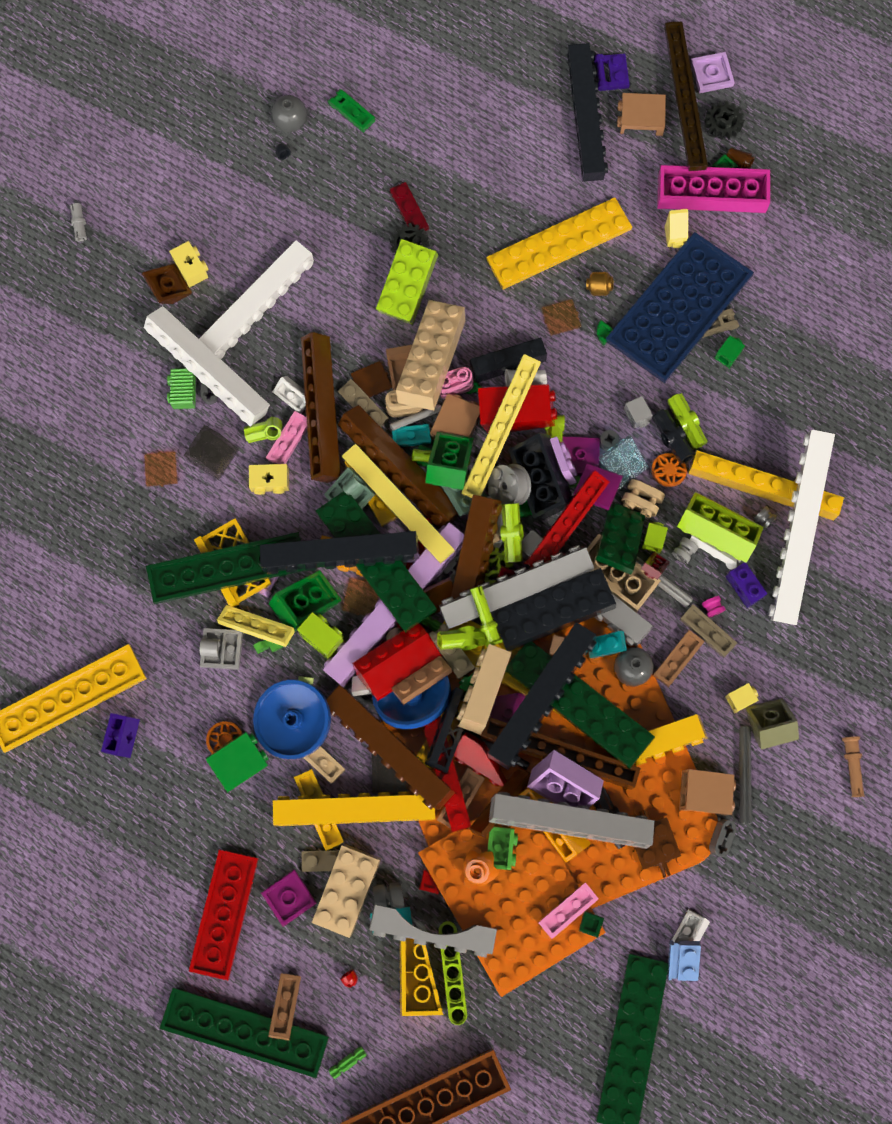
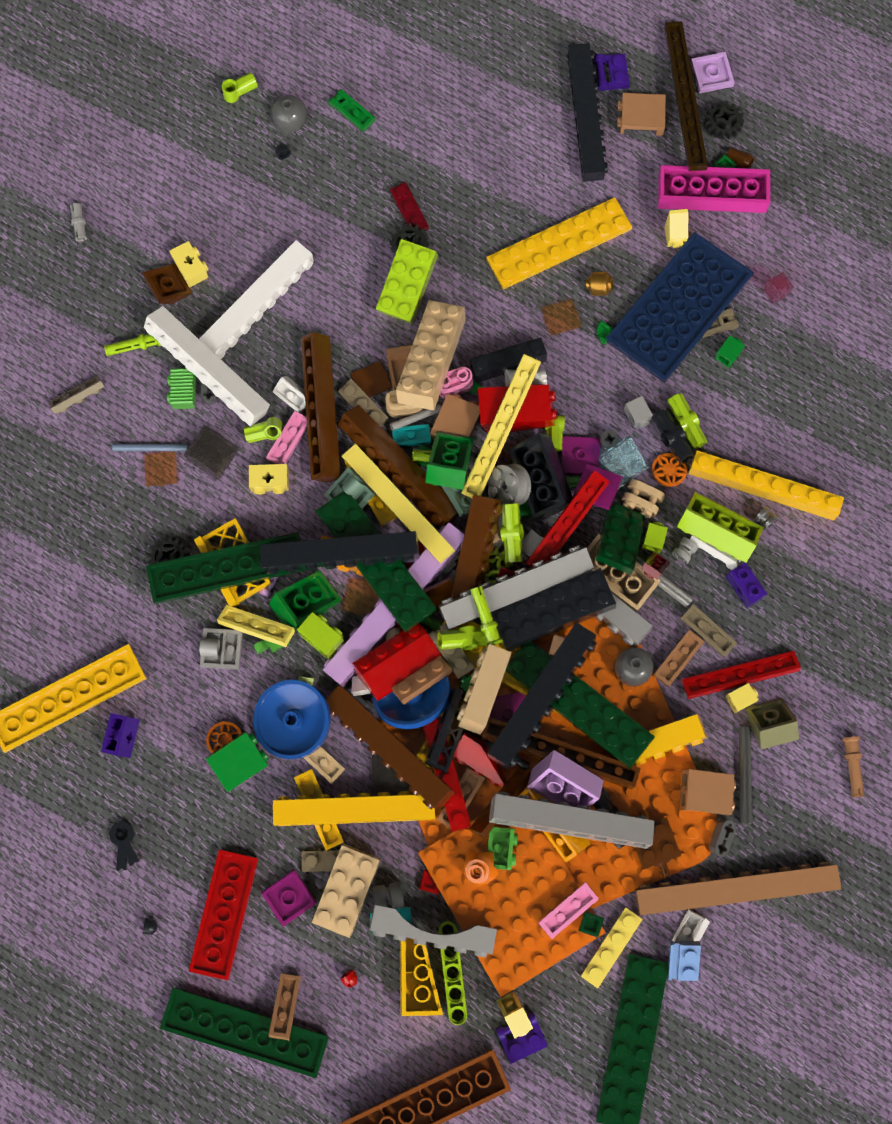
(76, 394): none -> dark tan plate
(122, 835): none -> black piece
(142, 341): none -> lime pin
(150, 447): none -> sand blue bar
(150, 926): none -> black hinge
(174, 552): none -> pearl dark grey gear
(238, 87): none -> lime piece
(347, 1062): bright green axle -> none
(514, 1014): none -> light yellow slope
(522, 1045): none -> dark purple plate
(563, 457): lavender plate -> none
(609, 644): teal plate -> none
(611, 947): none -> light yellow plate
(713, 606): dark pink wheel -> none
(738, 889): none -> medium nougat brick
(740, 675): none -> red plate
(778, 288): none -> clear pink brick
(802, 527): white brick -> none

